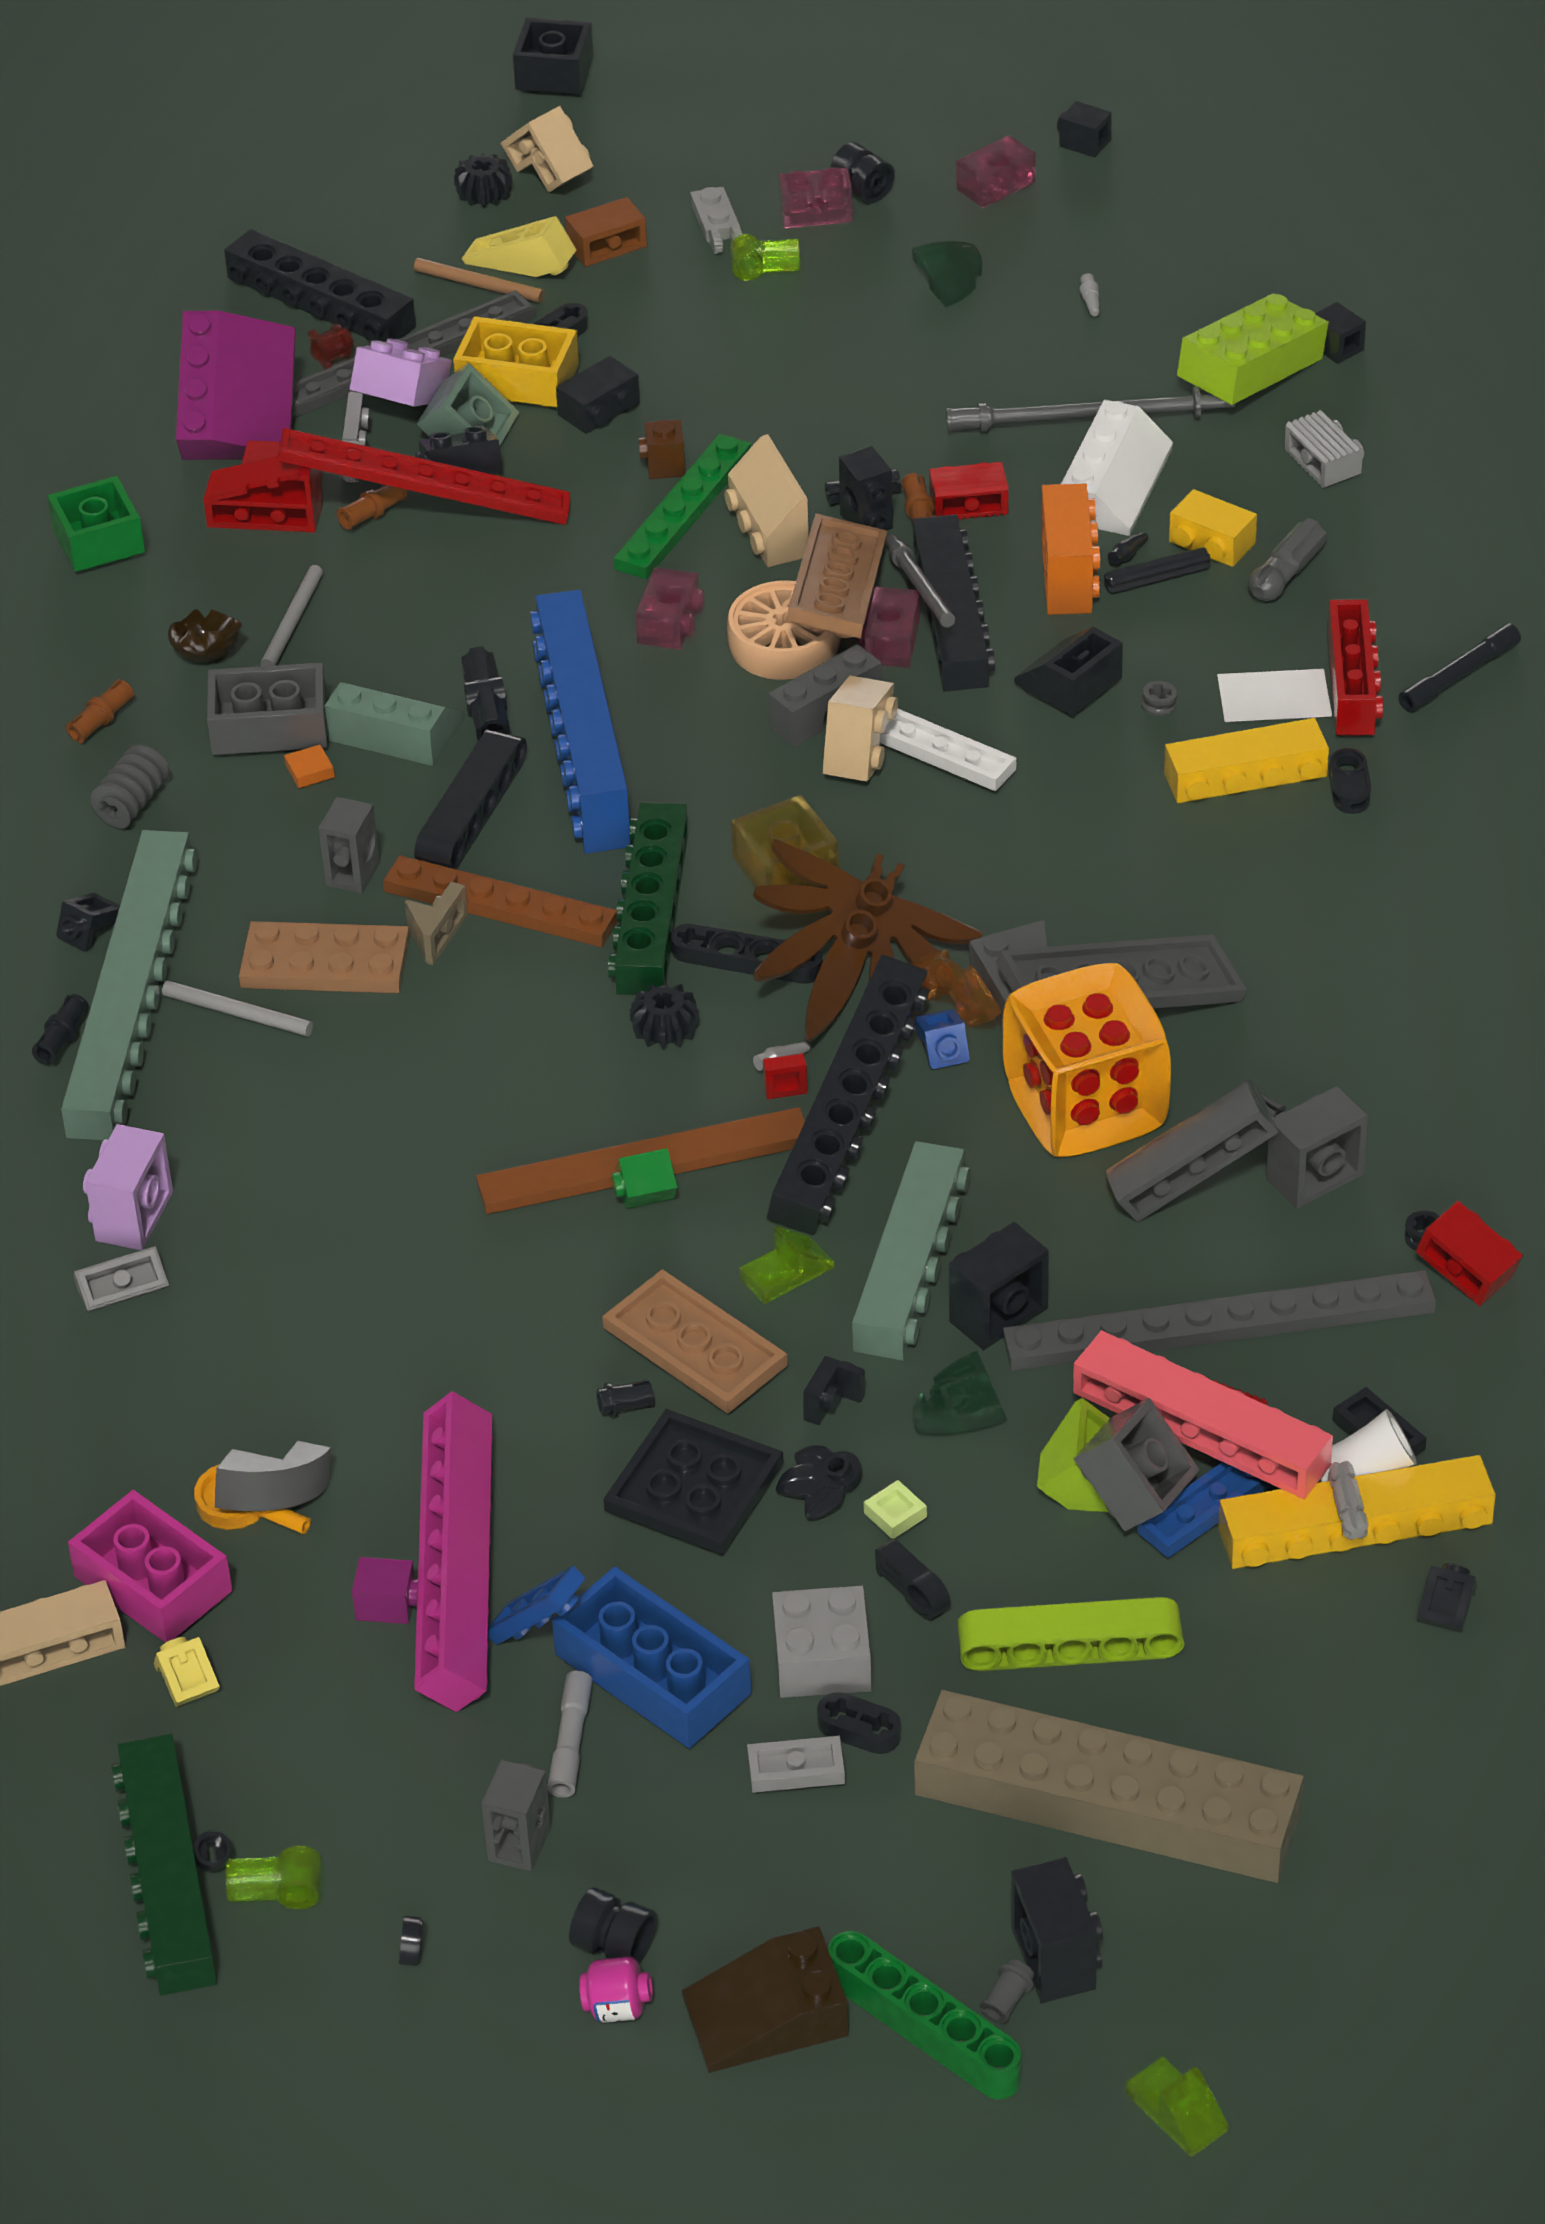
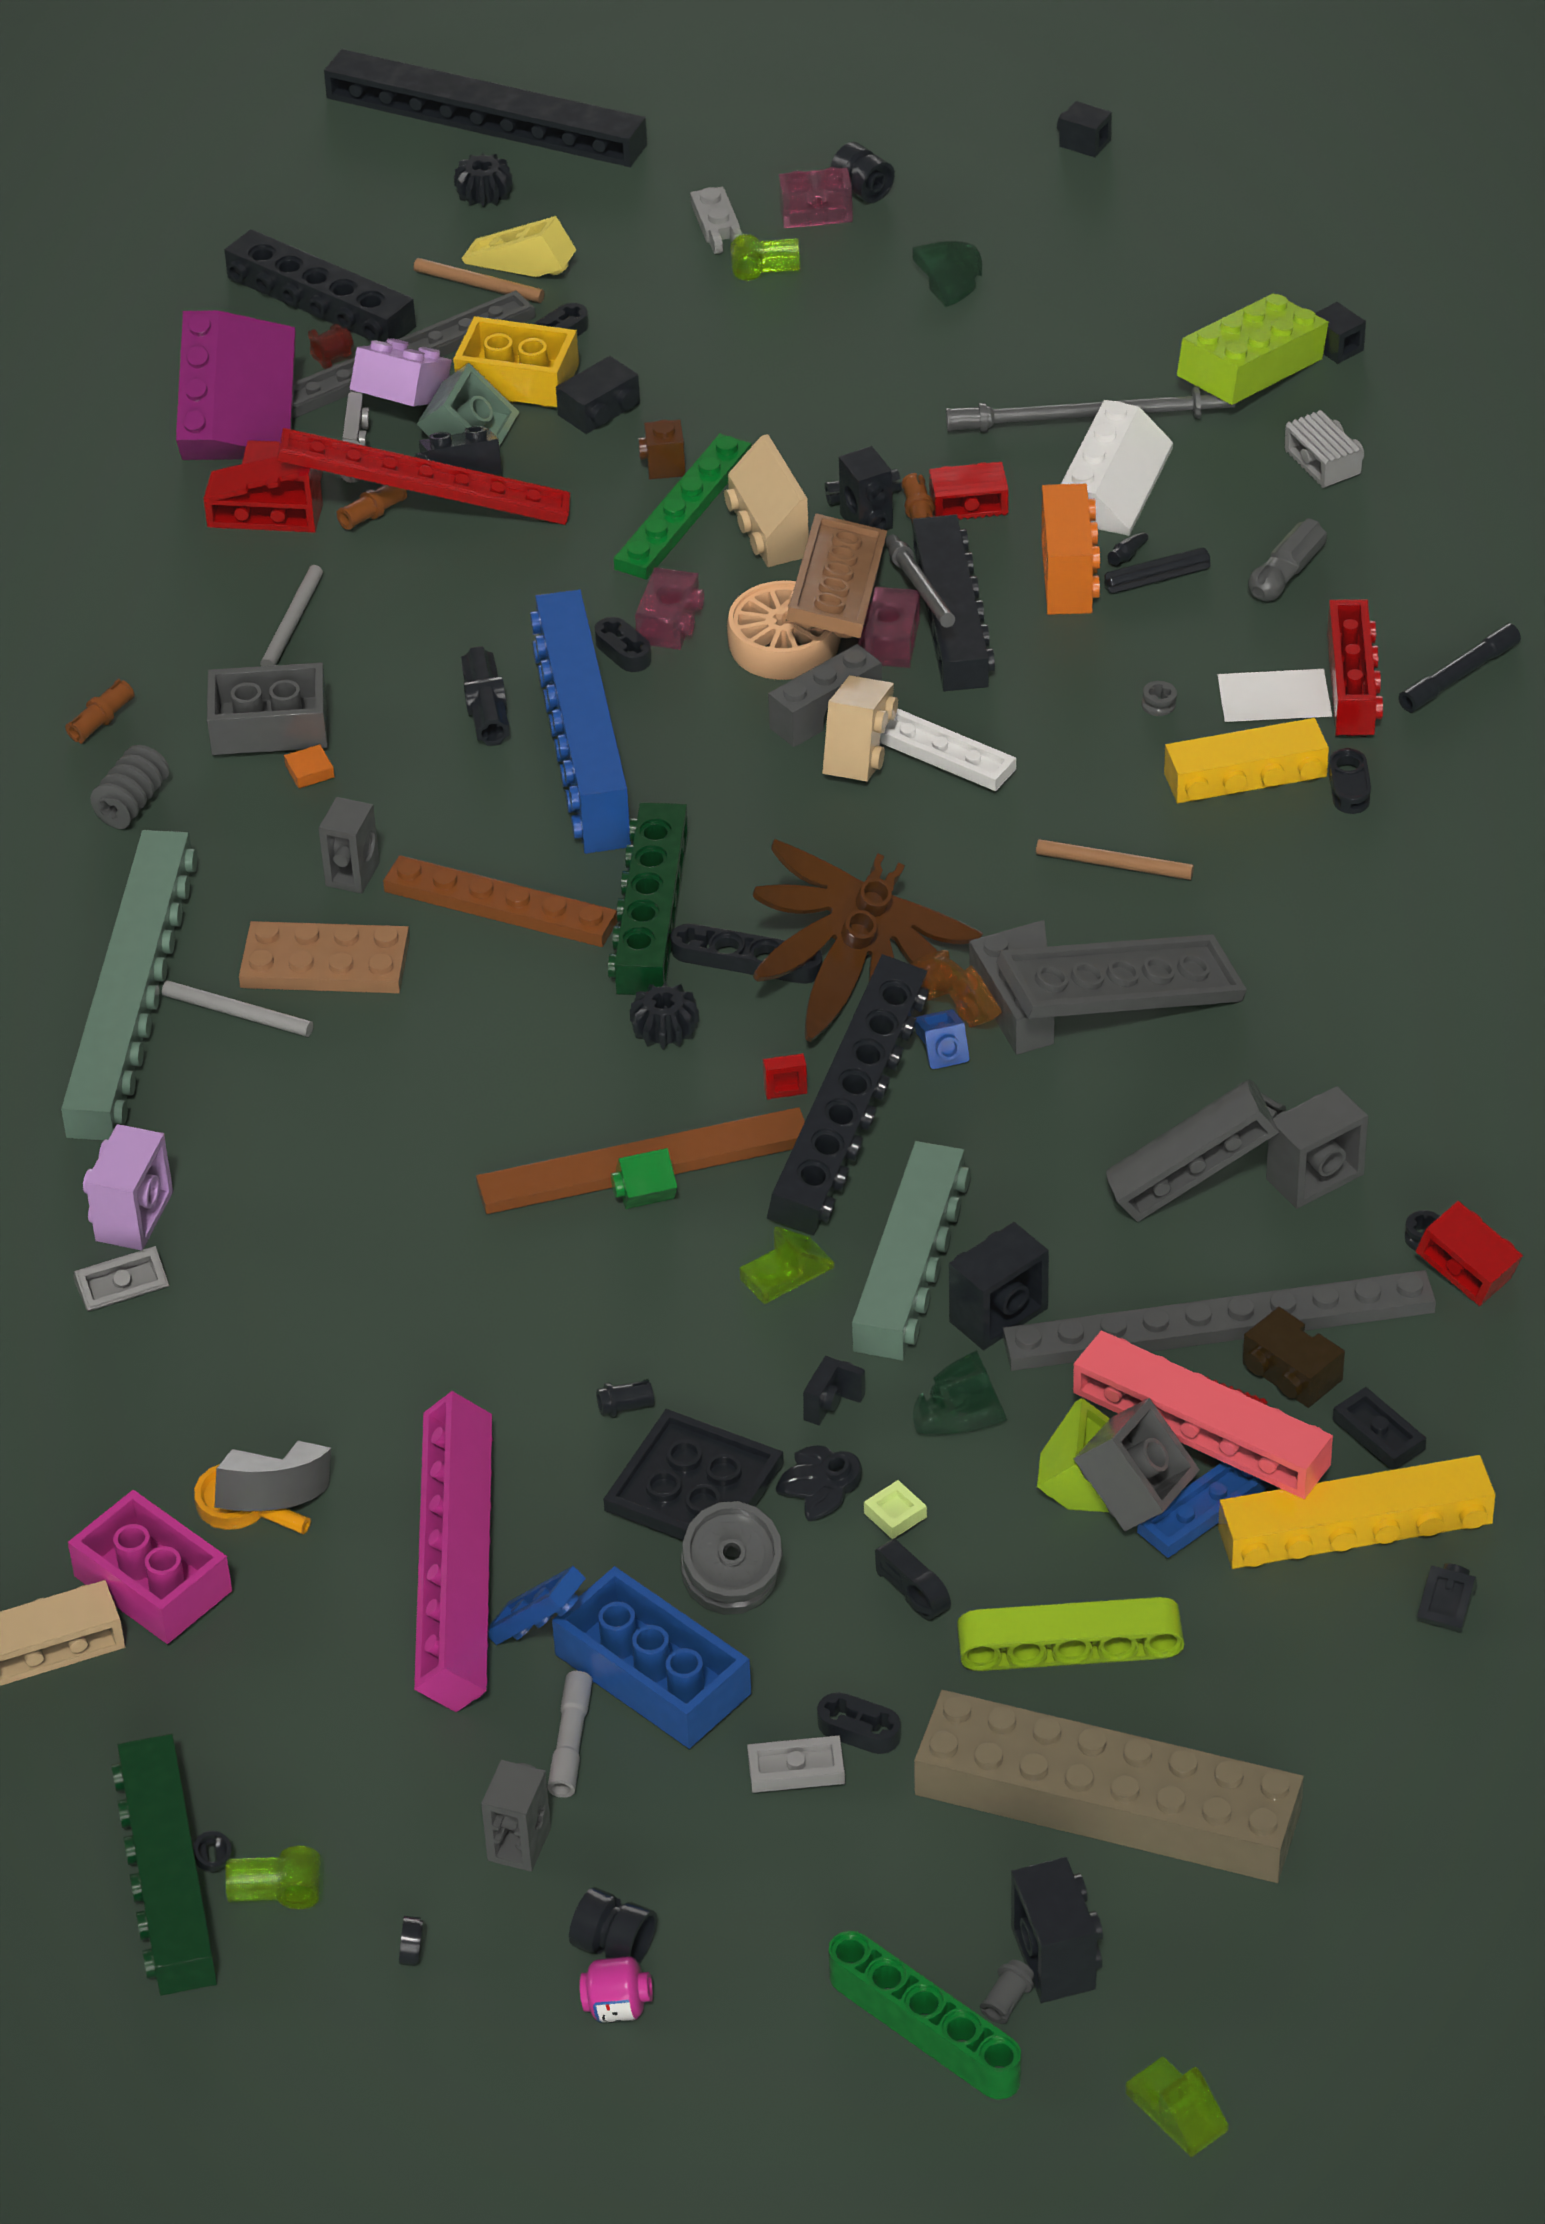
(60, 1029): black pin -> none
(82, 917): black bracket -> none
(96, 523): green brick -> none
(186, 1670): light yellow bracket -> none
(203, 637): dark brown hair -> none
(384, 1590): magenta brick -> none
(389, 723): sand green slope -> none
(436, 924): dark tan slope -> none
(471, 799): black beam -> none
(486, 107): none -> black brick
(550, 147): tan brick -> none
(553, 55): black brick -> none
(606, 231): dark orange brick -> none
(630, 640): none -> black beam
(695, 1341): medium nougat plate -> none
(737, 1532): none -> dark grey wheel
(768, 2002): dark brown slope -> none
(777, 1051): light grey piece -> none
(787, 821): clear yellow brick -> none
(821, 1641): light grey brick -> none
(995, 171): clear pink brick -> none
(1075, 670): black slope -> none
(1086, 1059): light orange piece -> none
(1090, 293): light grey piece -> none
(1115, 859): none -> medium nougat bar
(1214, 525): yellow brick -> none
(1291, 1358): none -> dark brown brick
(1348, 1500): light grey axle -> none
(1374, 1448): white plant -> none

